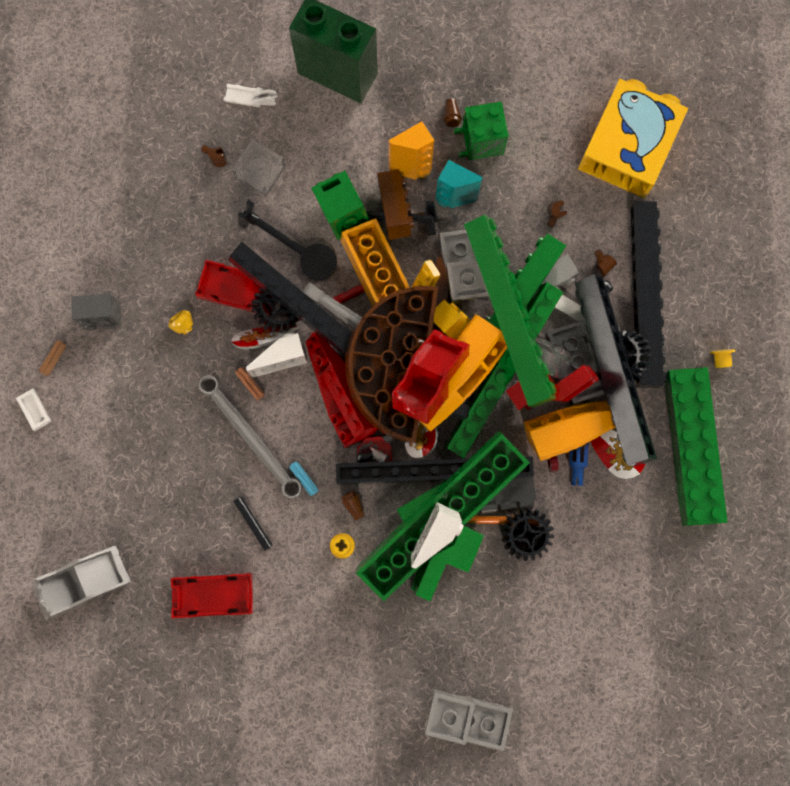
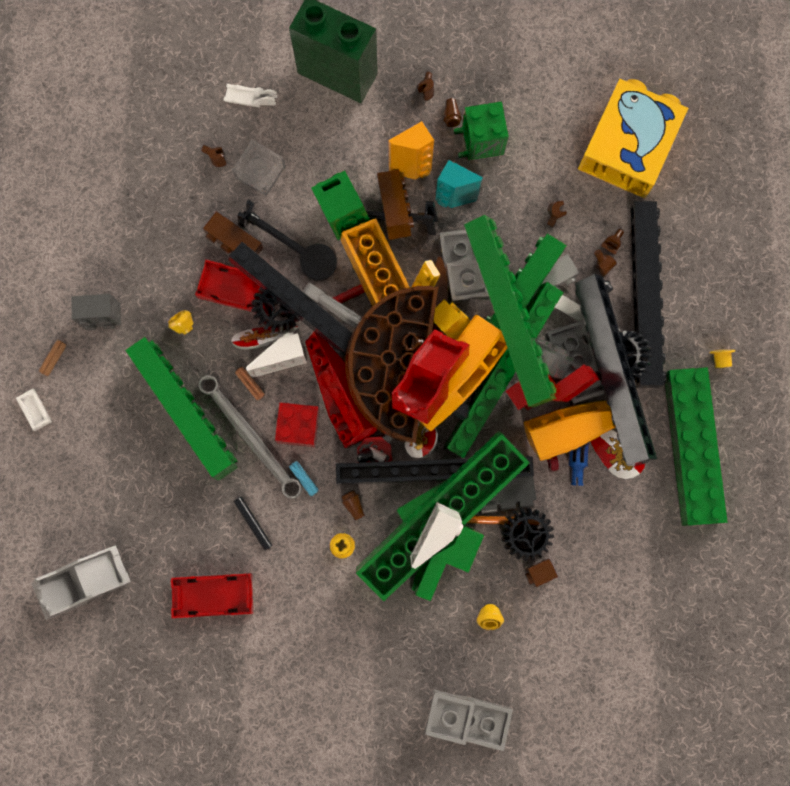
(182, 410): none -> green brick
(229, 235): none -> reddish brown brick
(297, 424): none -> red brick
(426, 86): none -> reddish brown piece
(490, 617): none -> yellow cone
(540, 573): none -> reddish brown brick
(613, 242): none -> reddish brown piece

